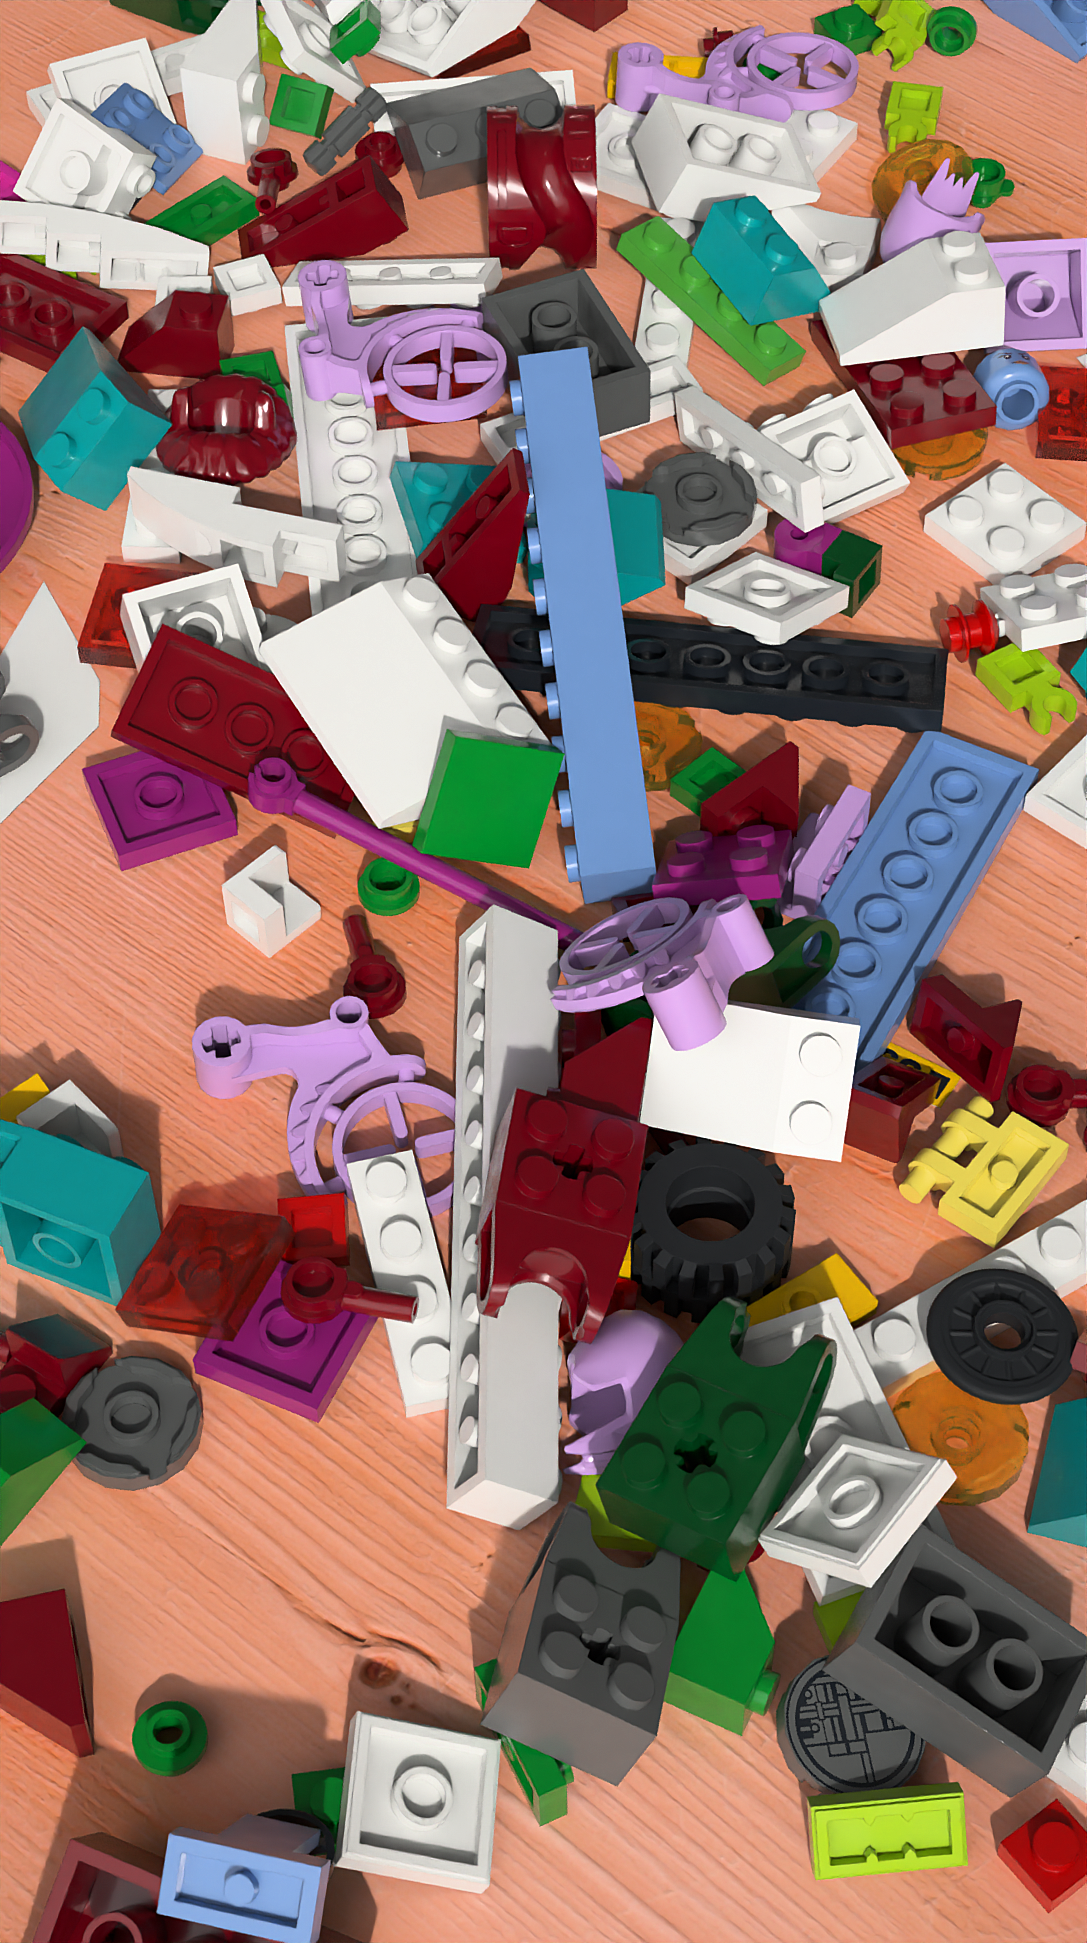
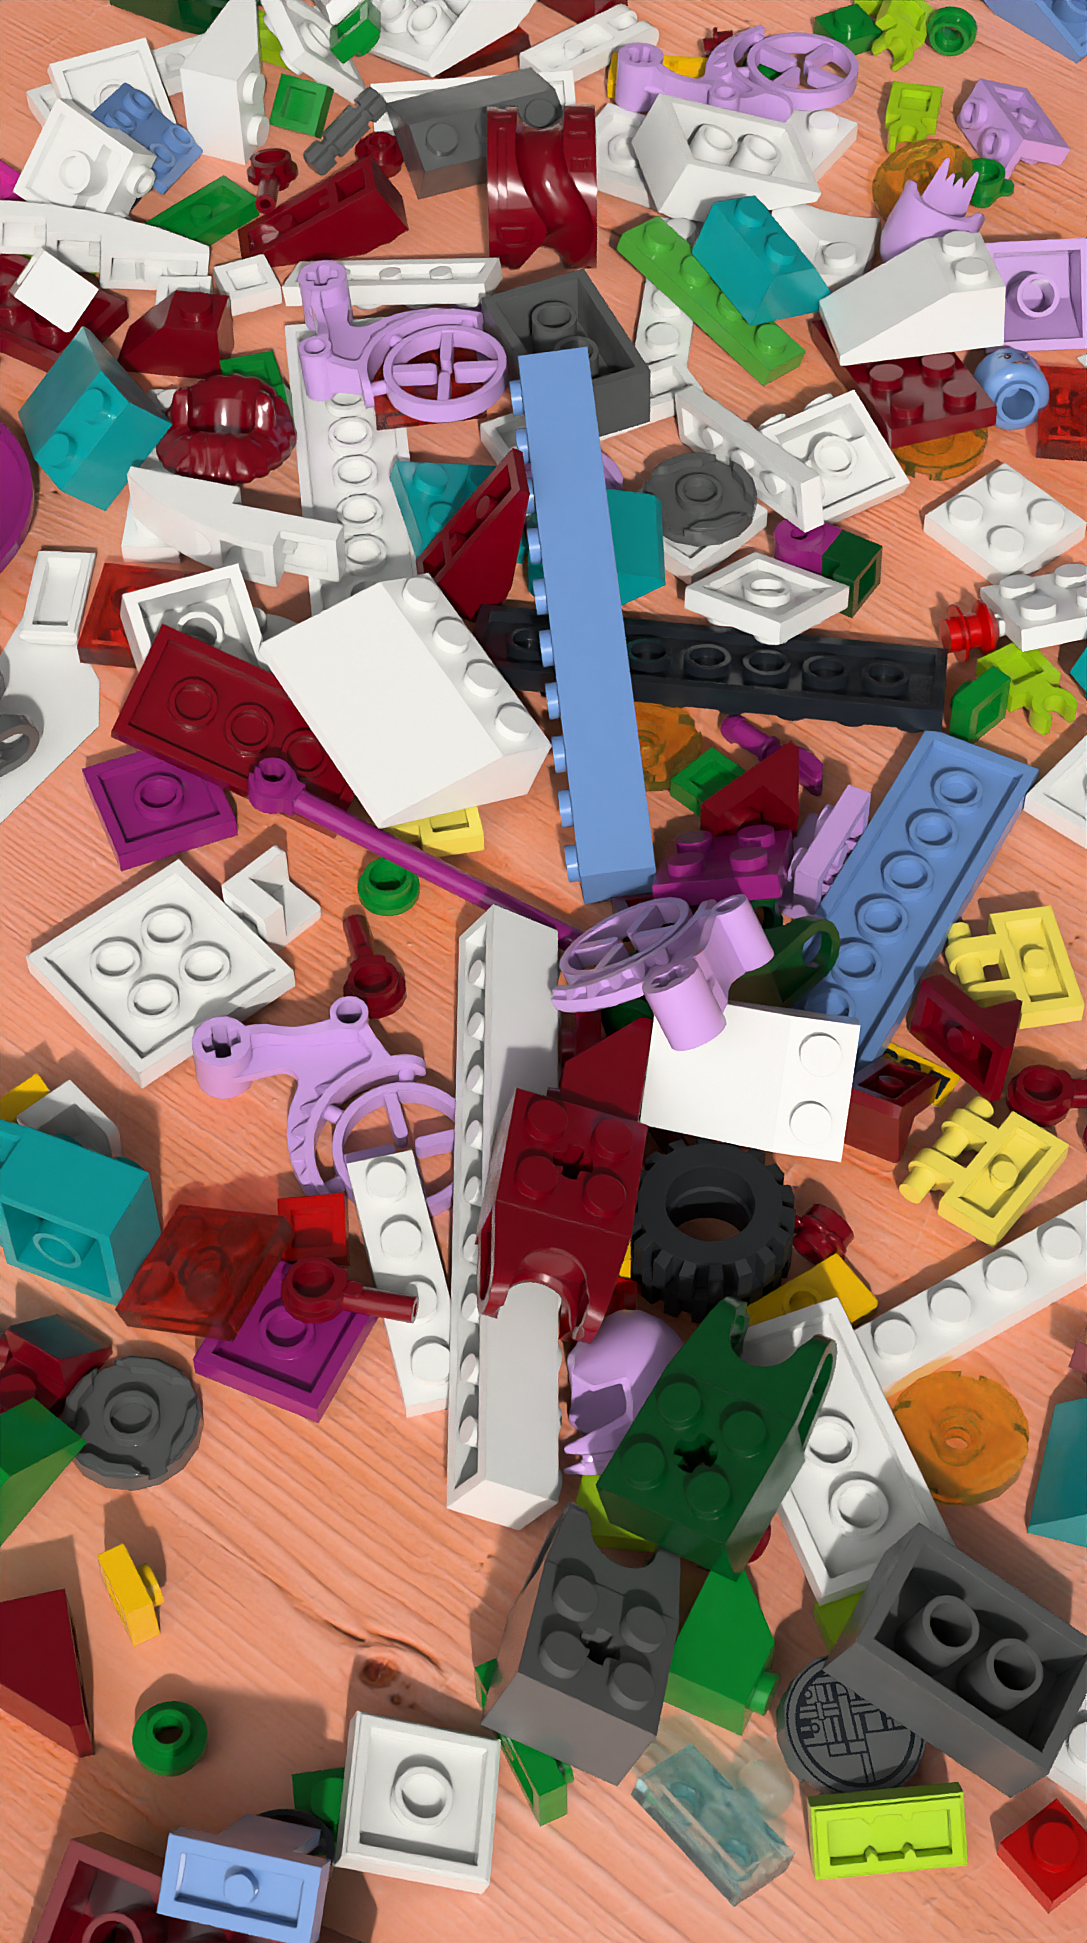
(53, 290): none -> white panel
(57, 597): none -> white tile
(132, 1592): none -> yellow plate
(158, 969): none -> white plate
(487, 799): green tile -> none
(589, 44): none -> white plate
(719, 1824): none -> clear light blue plate
(738, 731): none -> magenta piece
(821, 1234): none -> dark red plate
(857, 1509): white tile -> none
(979, 705): none -> green plate
(996, 1373): black wheel -> none
(1010, 126): none -> lavender bracket
(1031, 963): none -> light yellow plate

